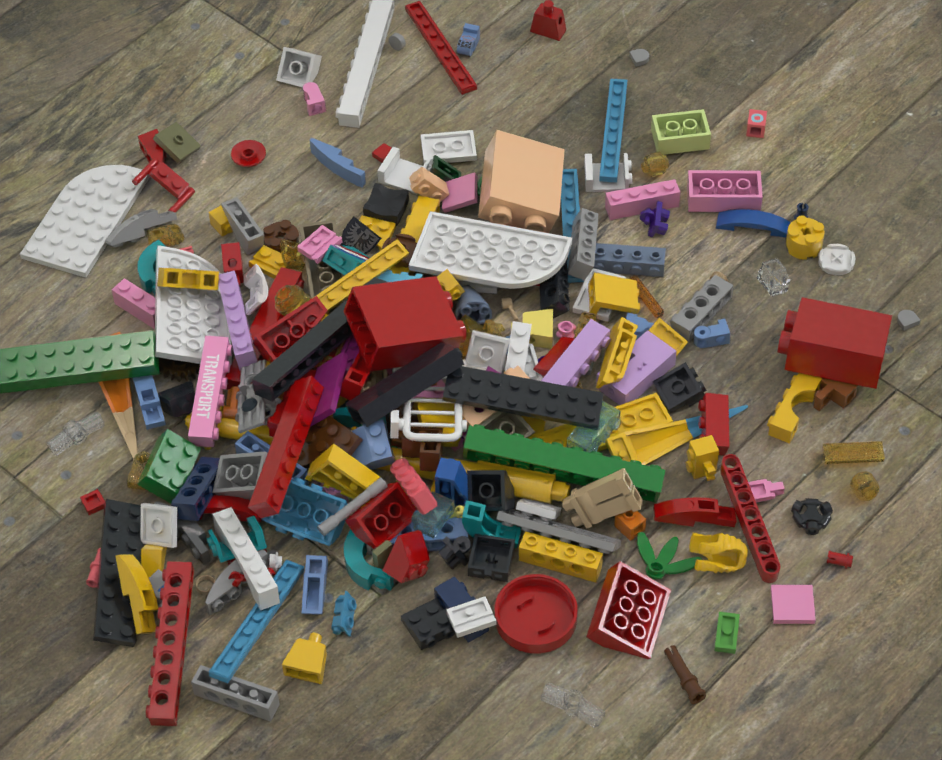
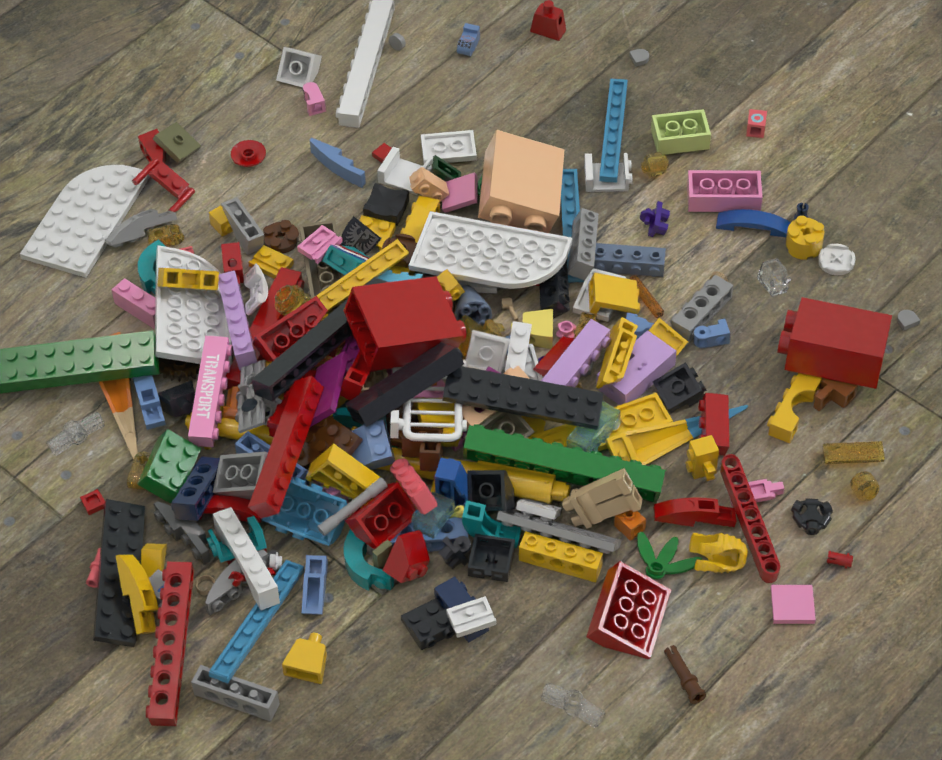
(159, 525): white plate -> none
(290, 255): clear yellow slope -> none
(345, 606): dark azure hinge -> none
(441, 47): red tile -> none
(536, 613): red piece -> none
(636, 199): bright pink brick -> none
(727, 632): bright green plate -> none

